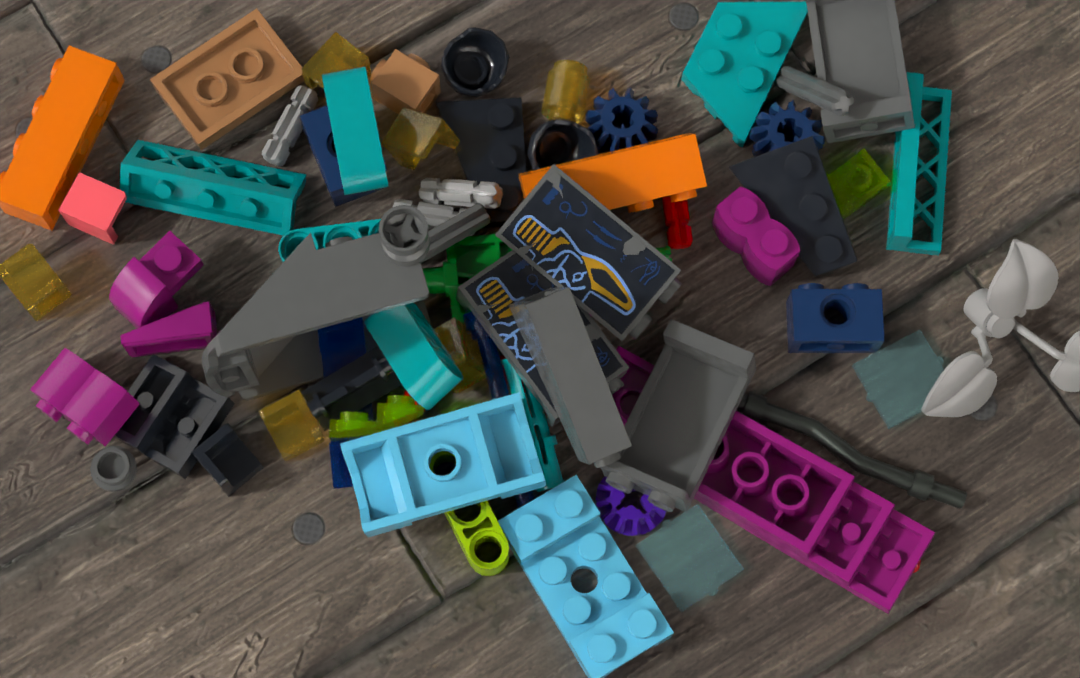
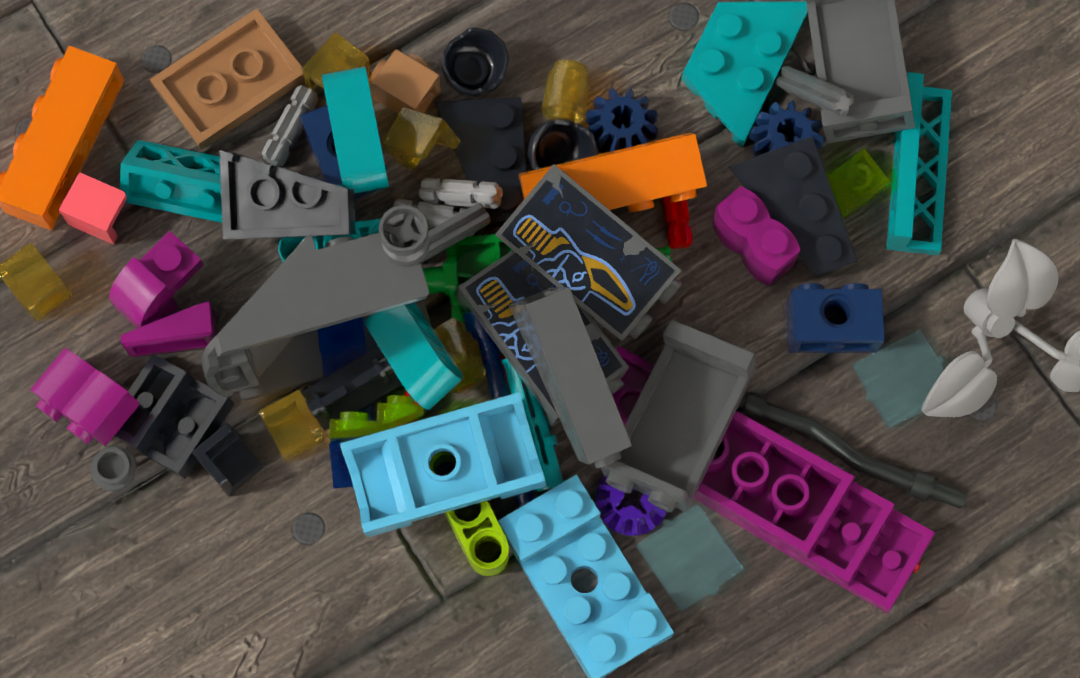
(280, 202): none -> wing

